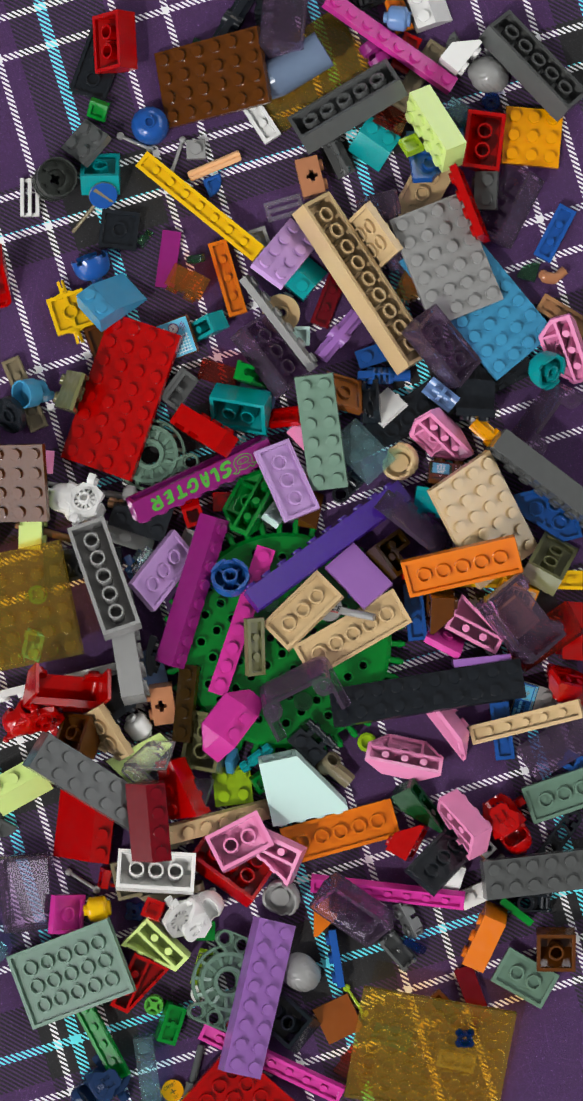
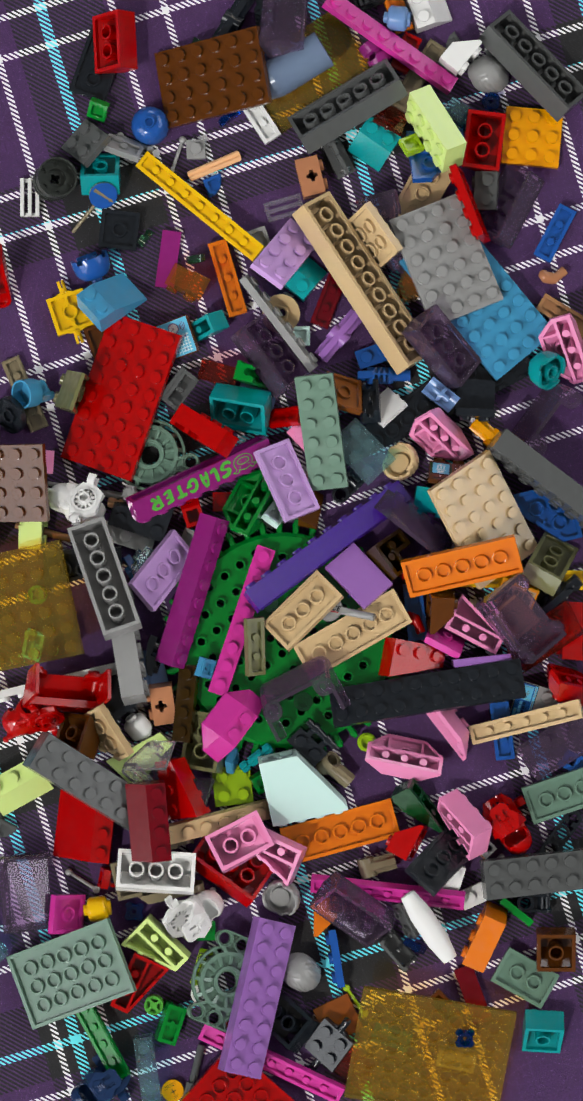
(124, 148): none -> light grey plate
(153, 909): red tile -> none
(205, 668): none -> dark azure tile
(225, 119): none -> clear blue tile
(230, 577): blue cylinder -> none
(329, 1044): none -> plate
(371, 866): none -> dark tan piece
(408, 657): none -> wedge
(416, 622): none -> red arm
(428, 926): none -> white plate
(528, 272): clear green tile -> none
(543, 1031): none -> teal slope
(566, 588): none -> black hinge

